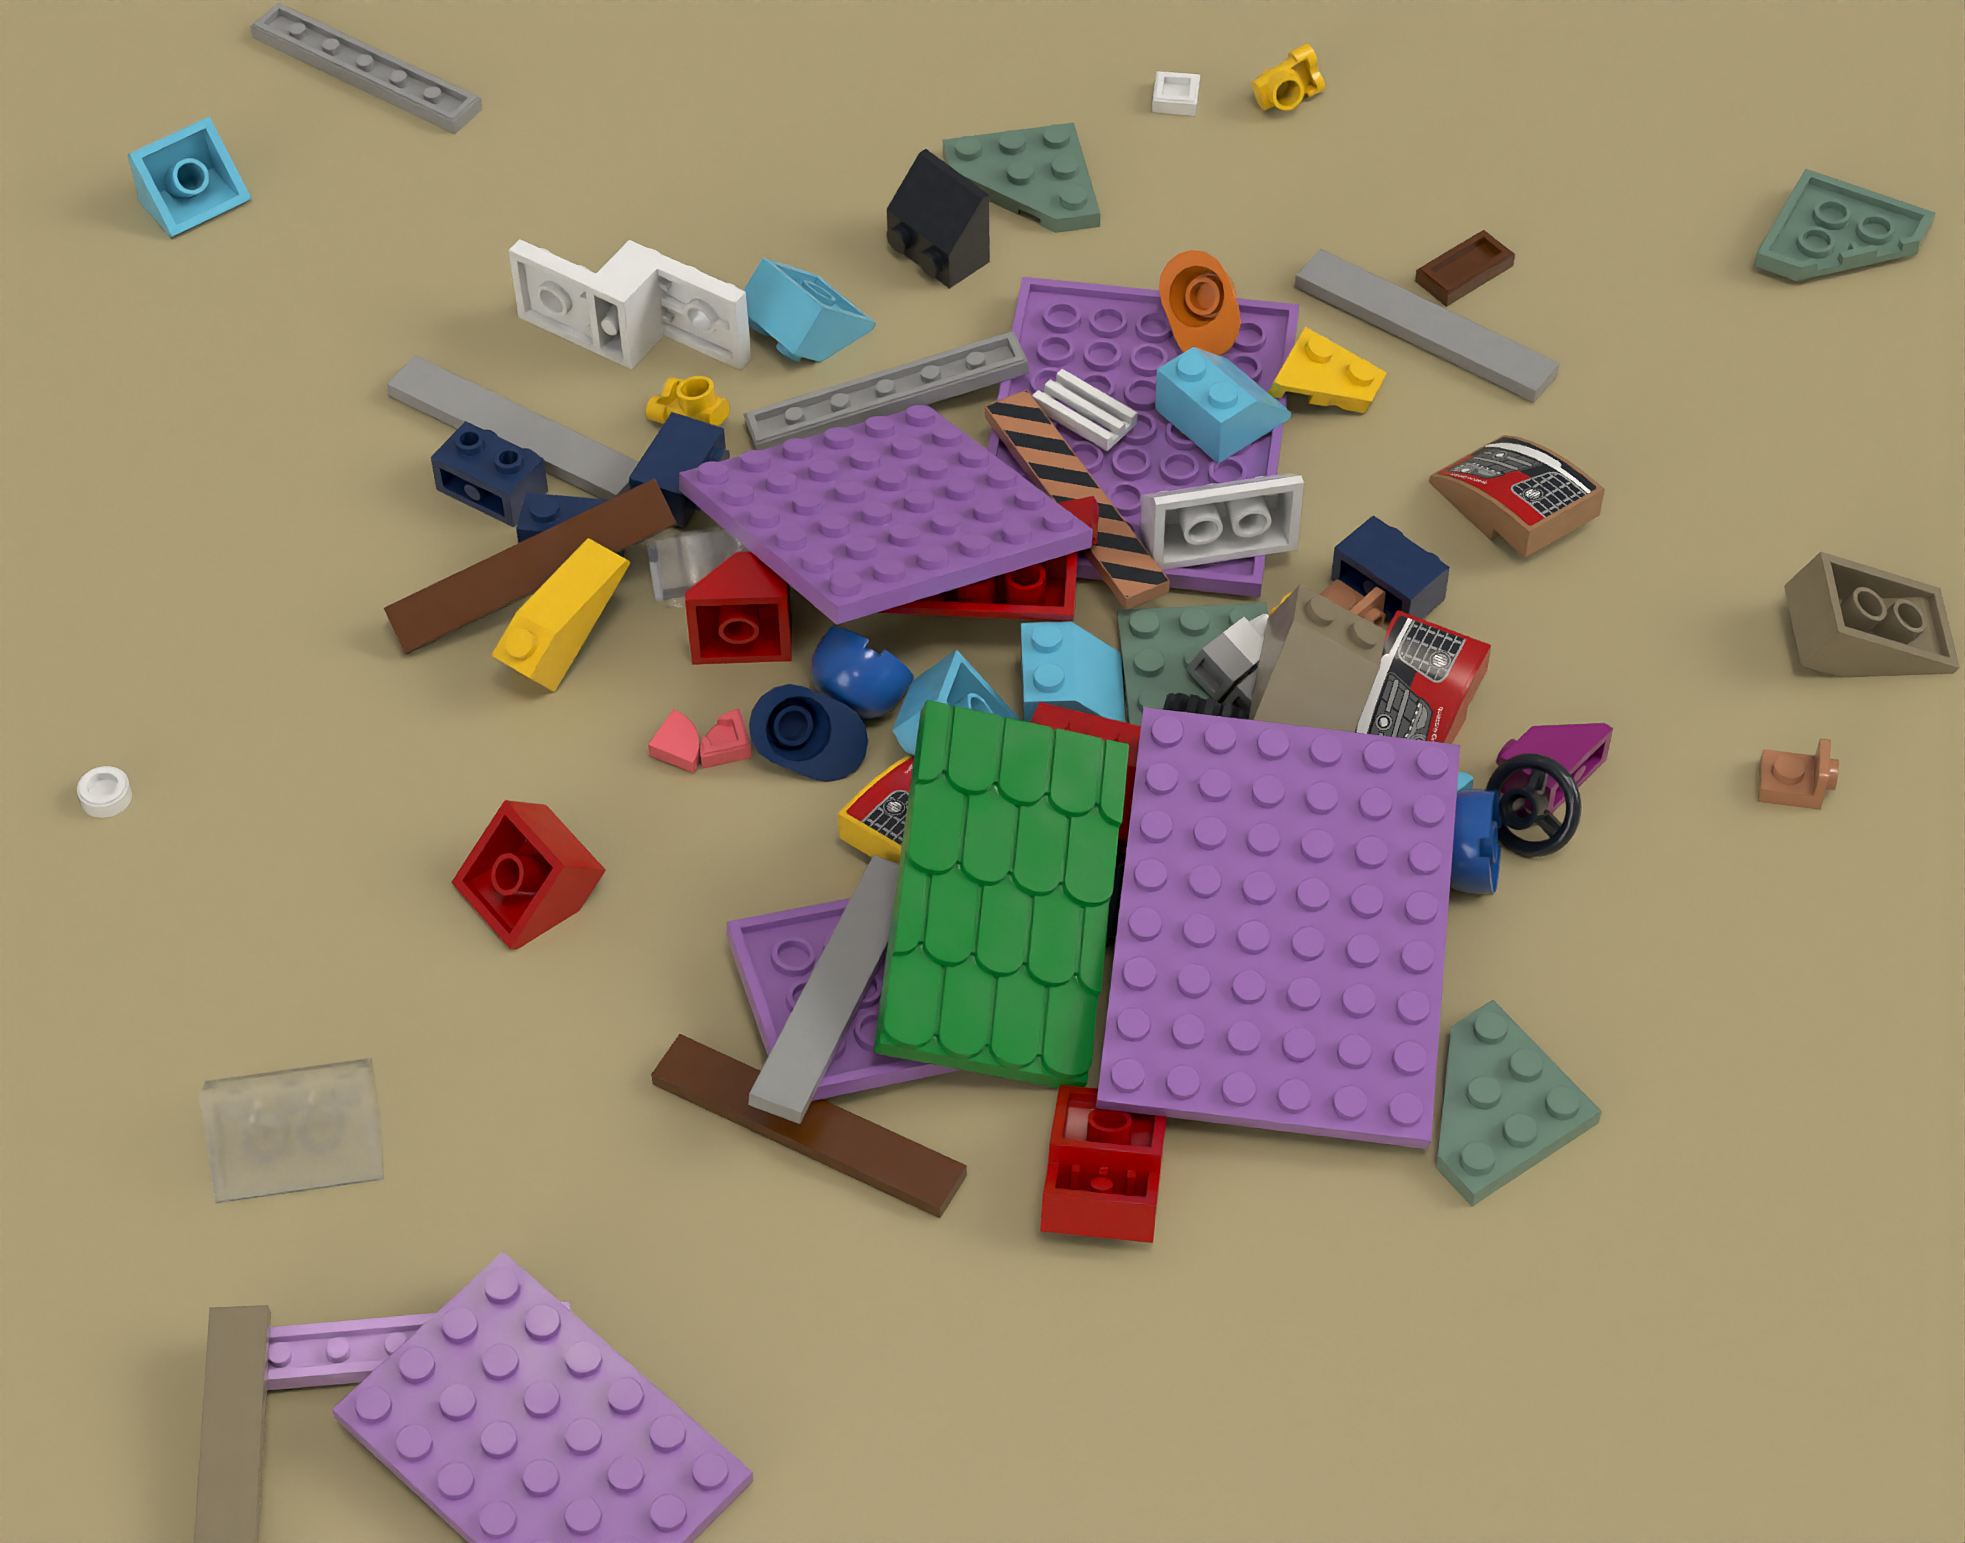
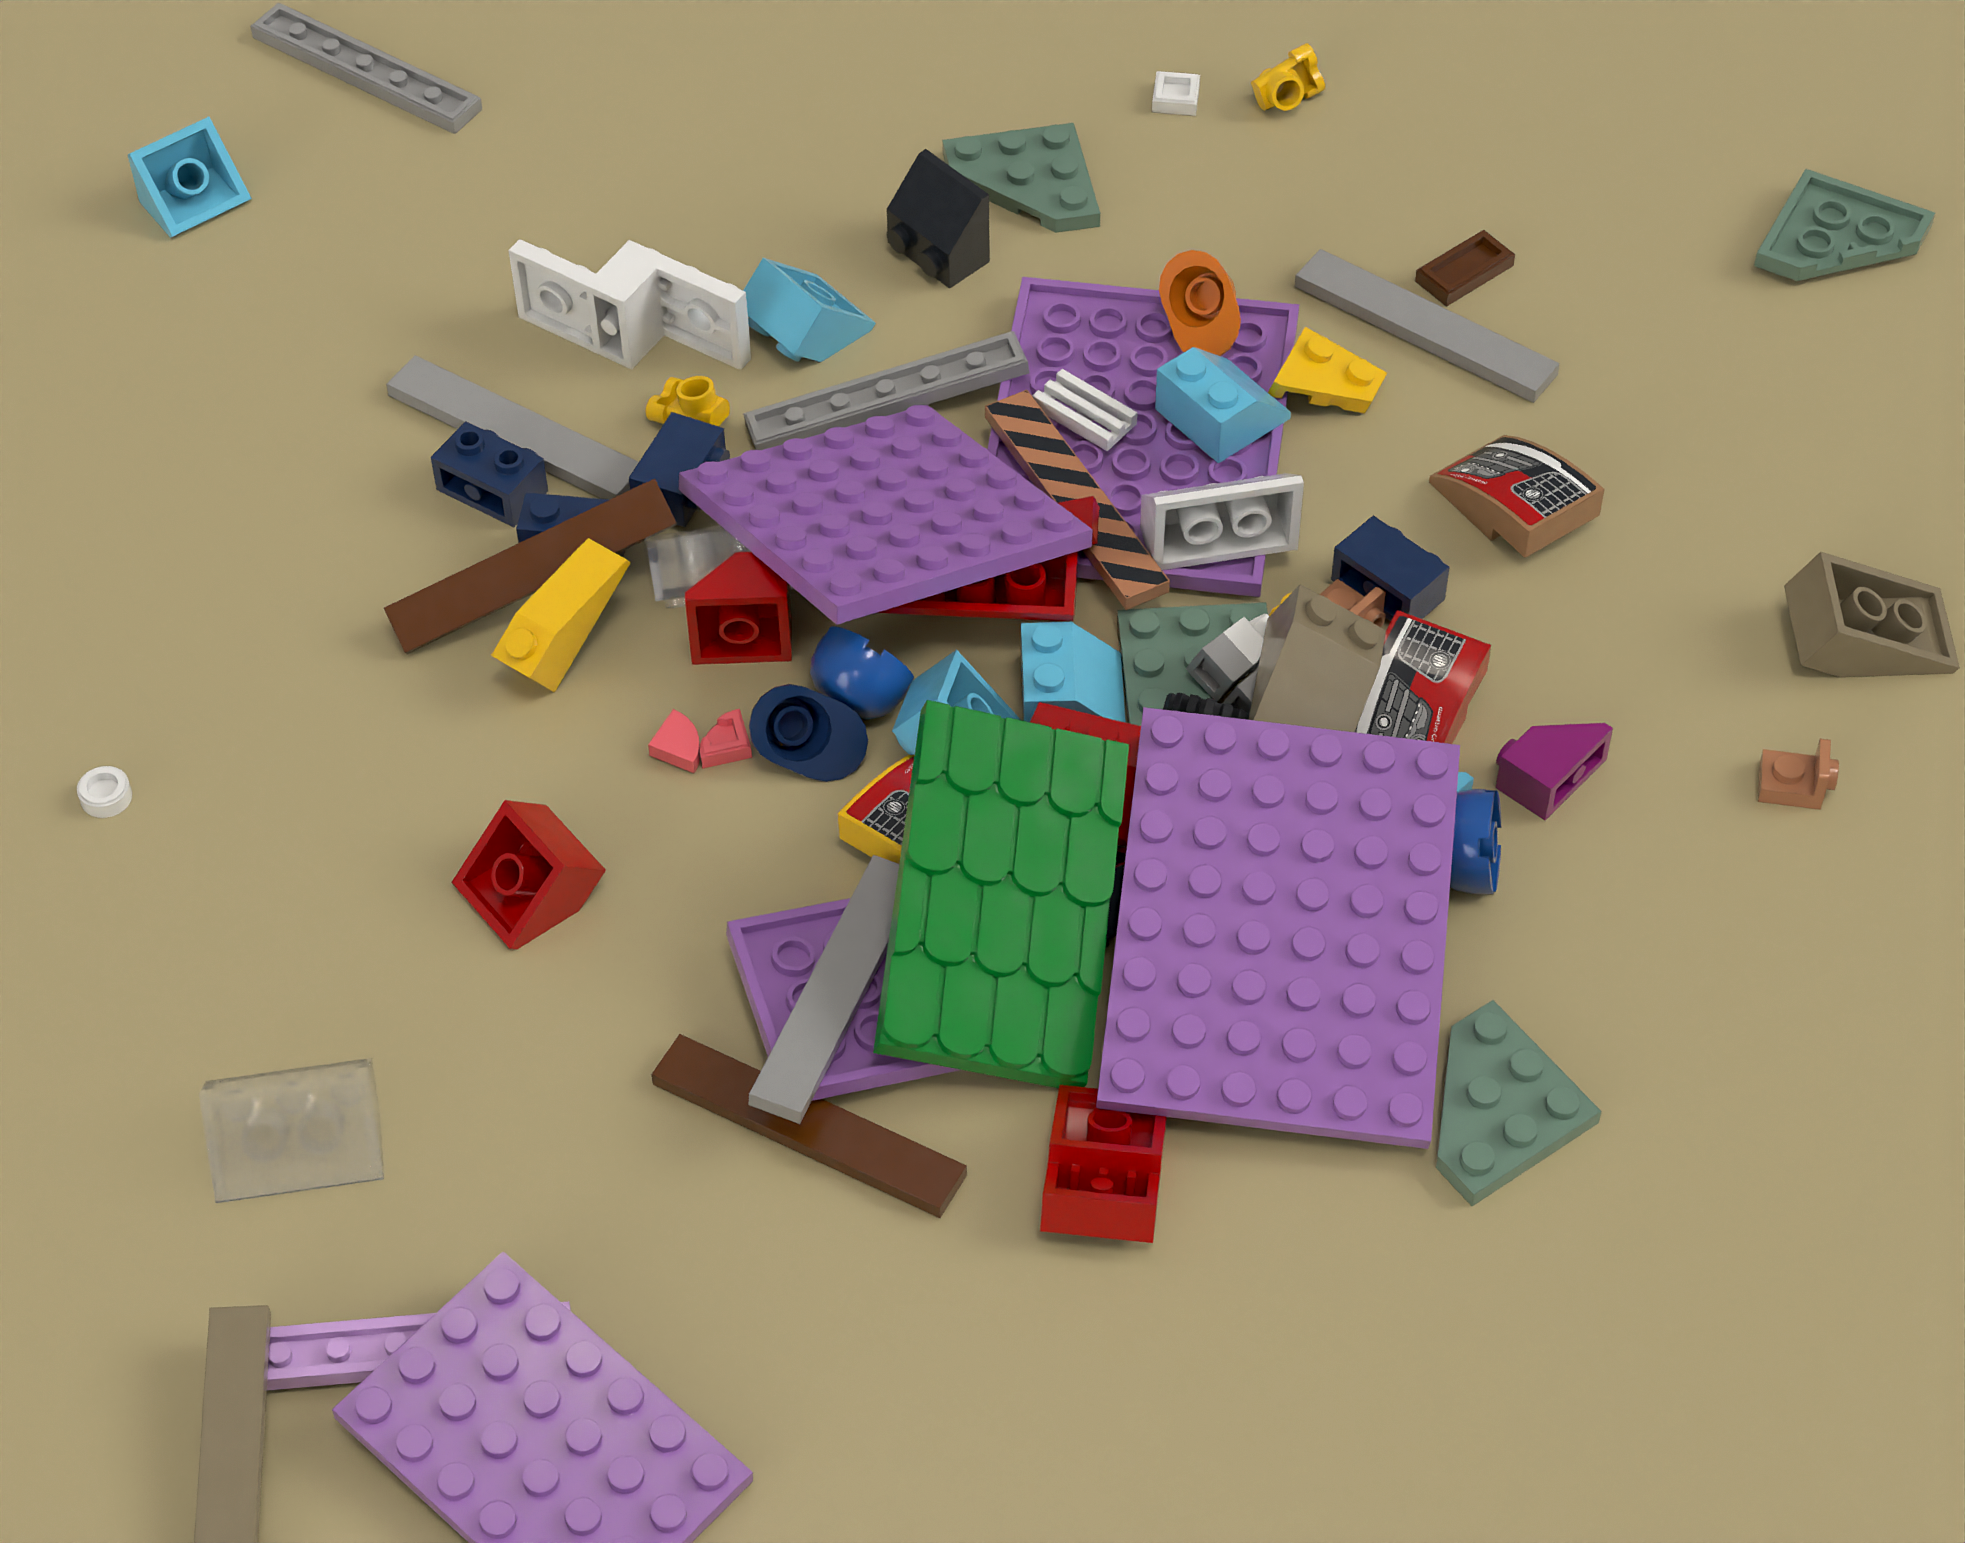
(1515, 815): black piece -> none

